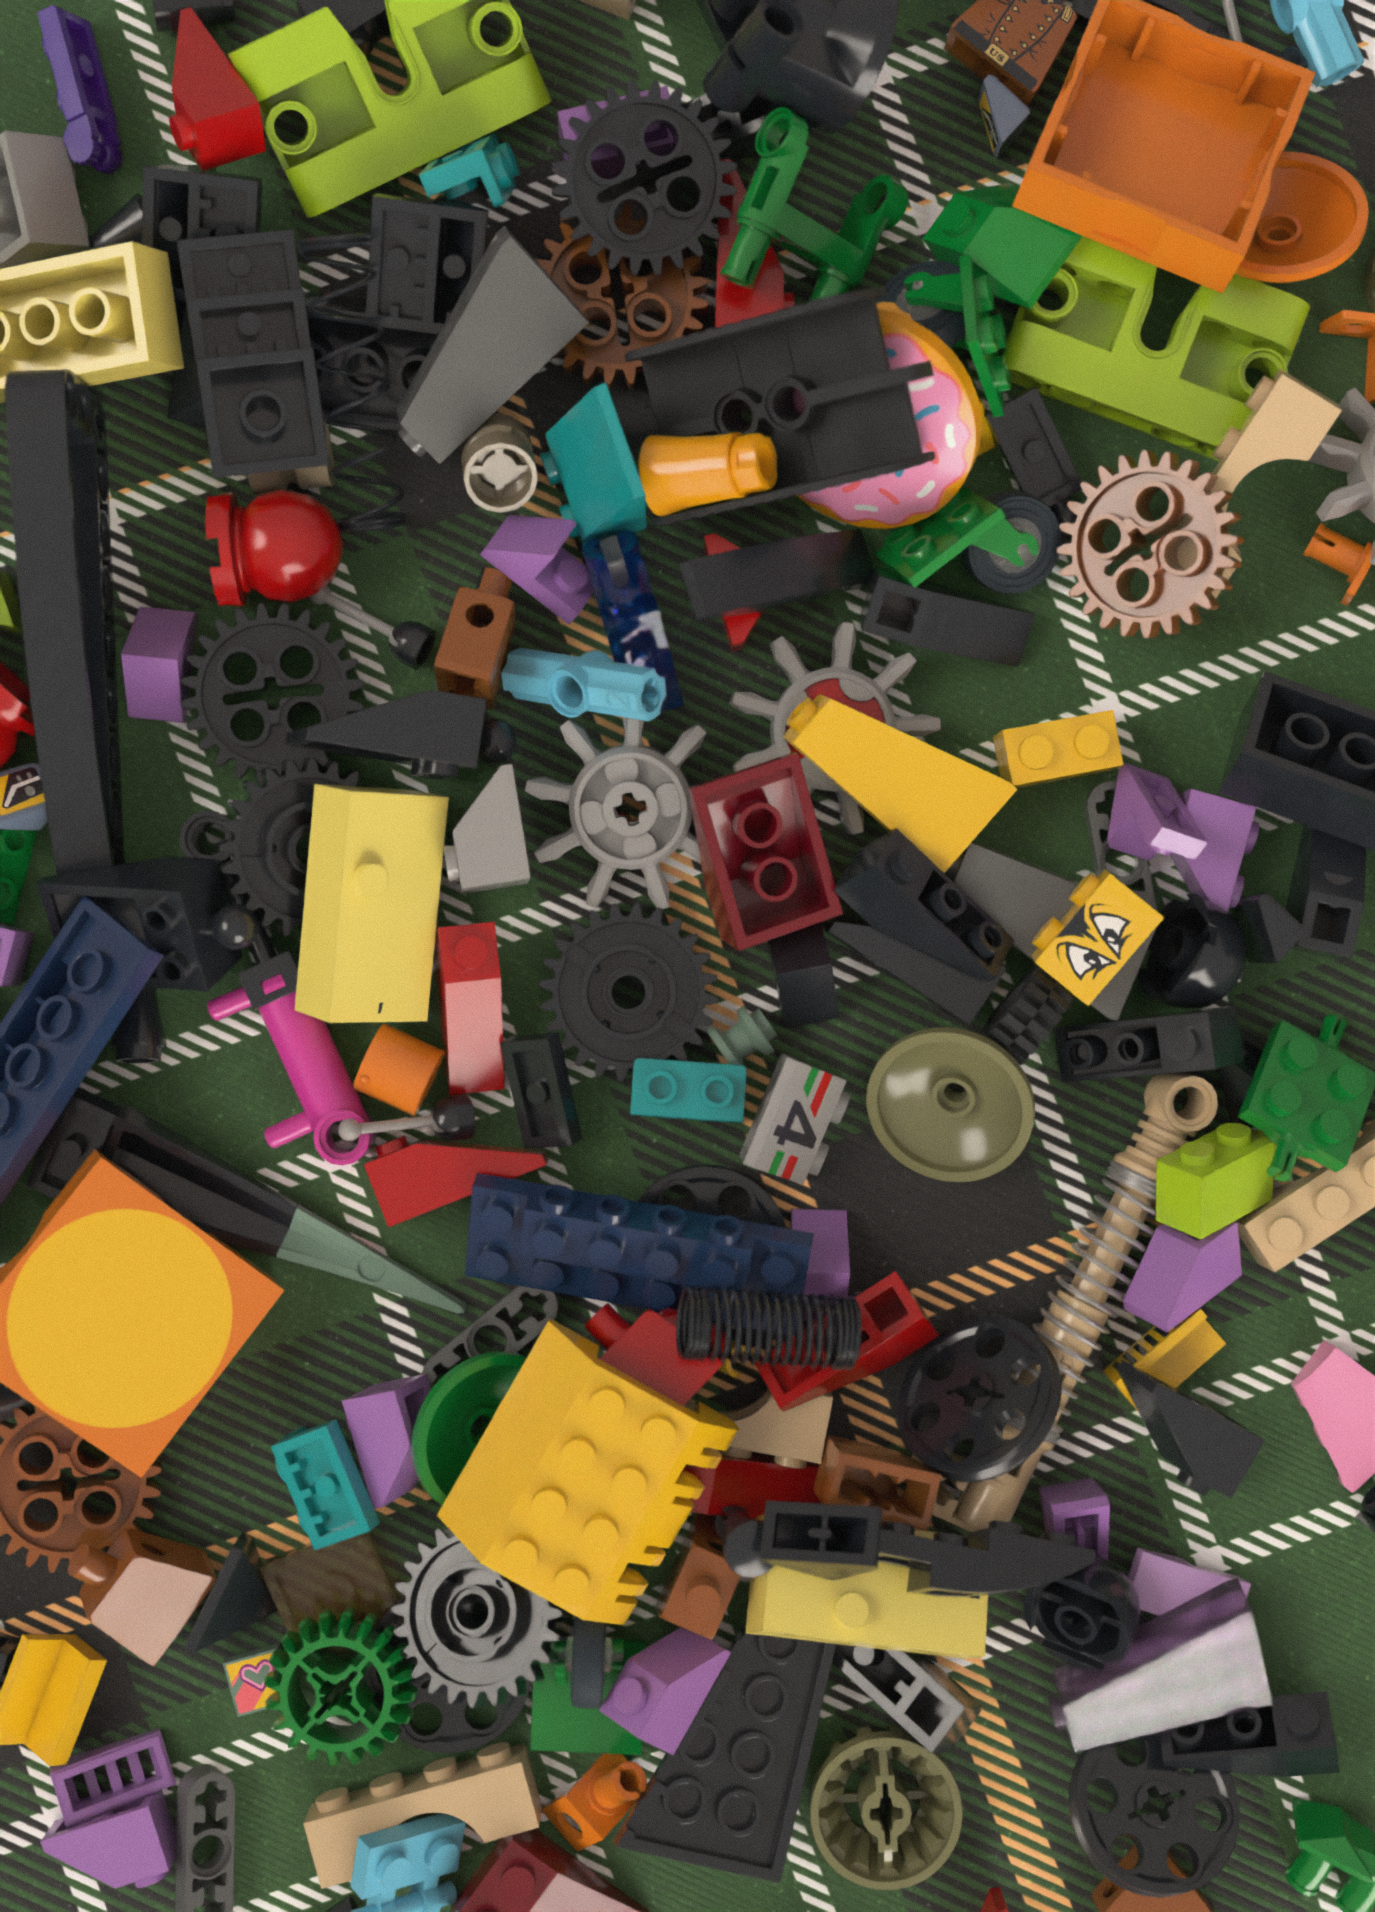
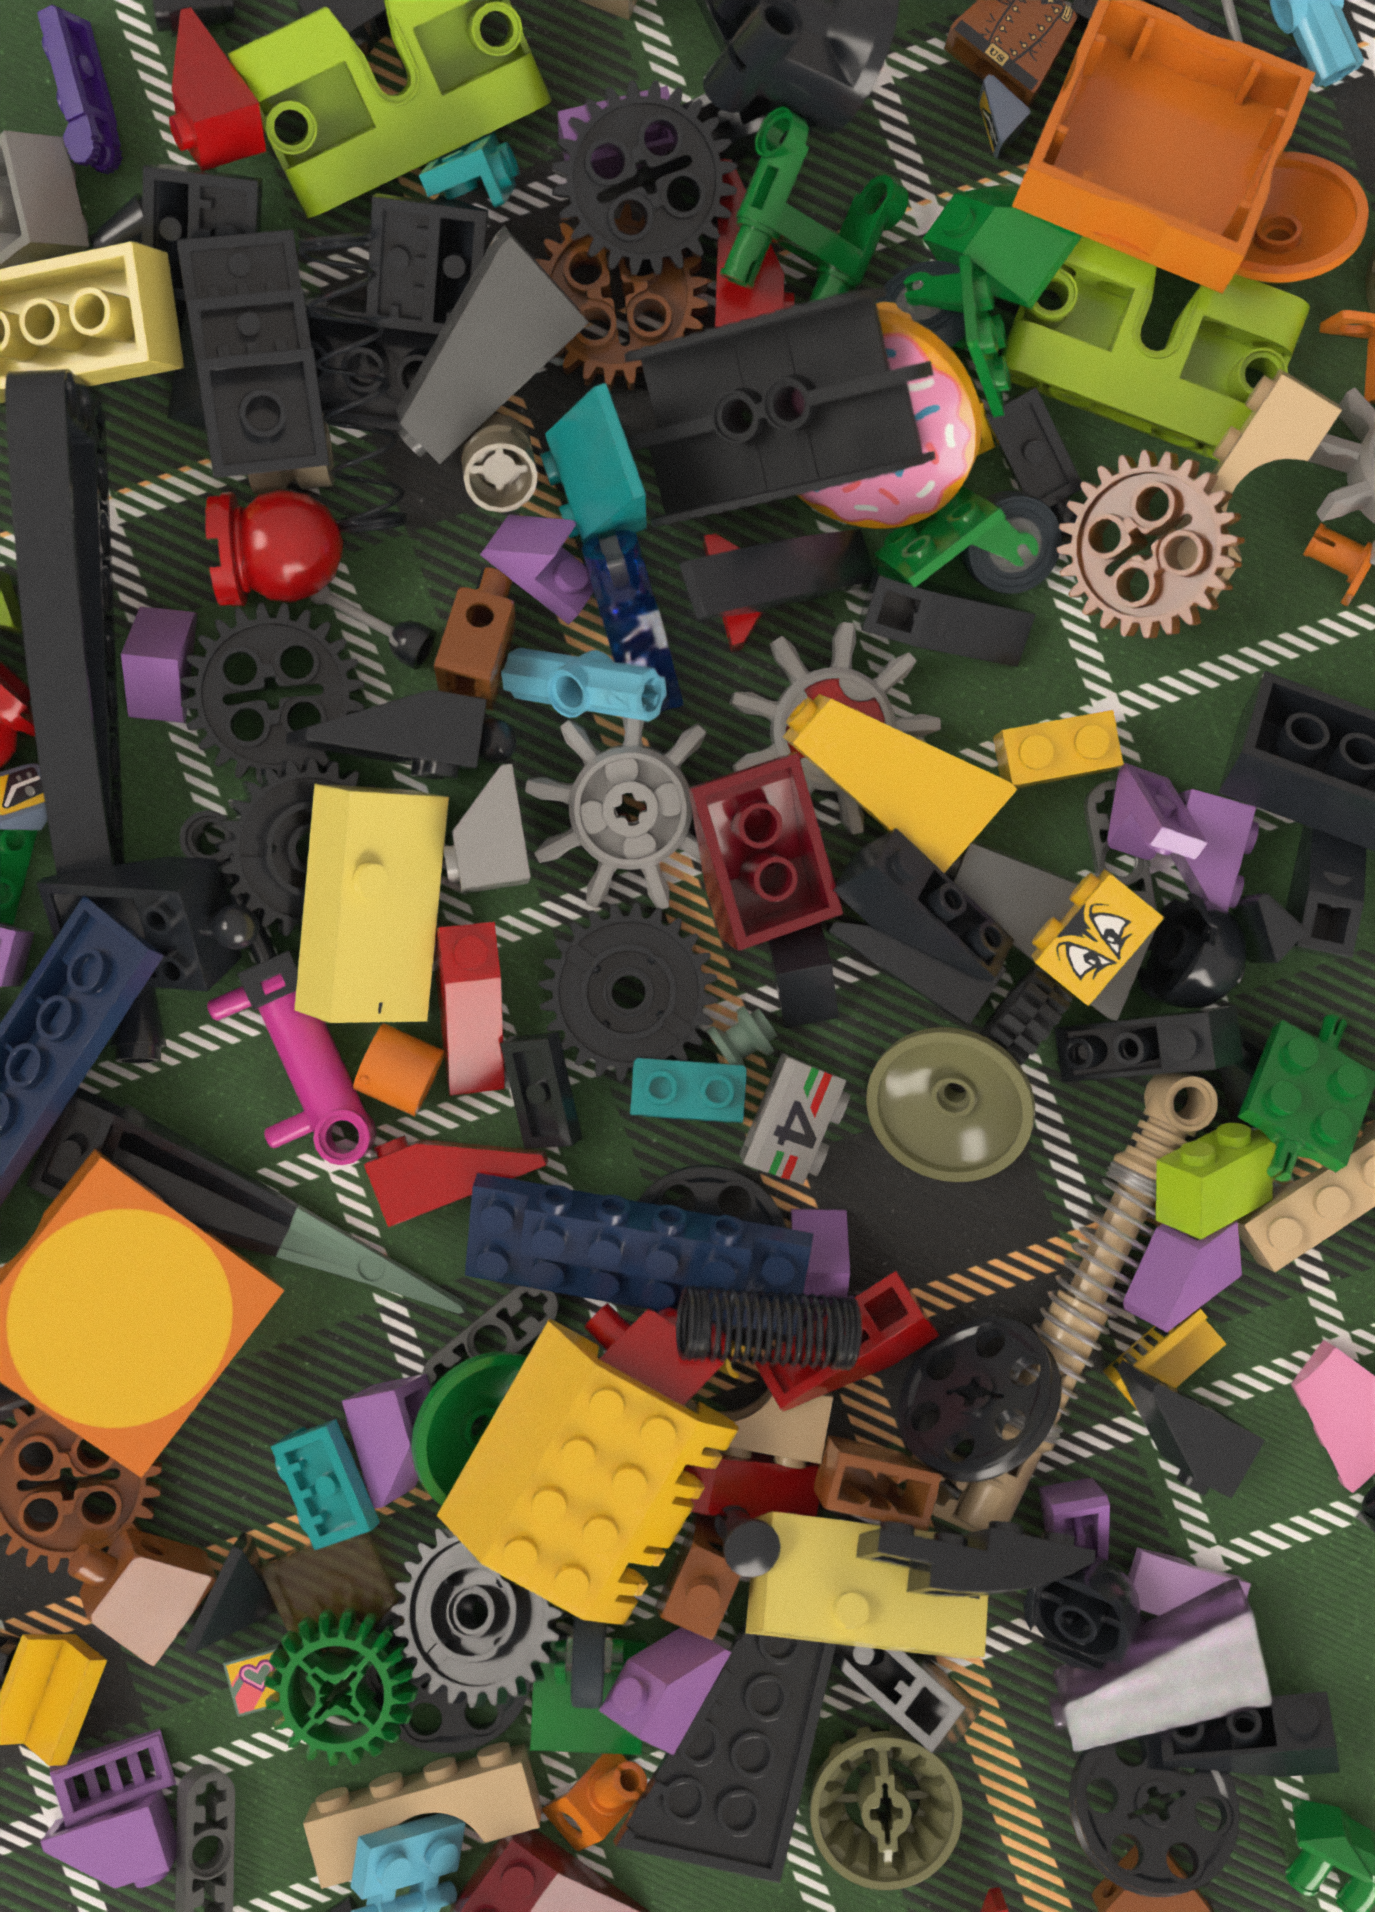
(450, 1120): hinge -> none
(704, 469): light orange plant -> none
(821, 1538): black slope -> none

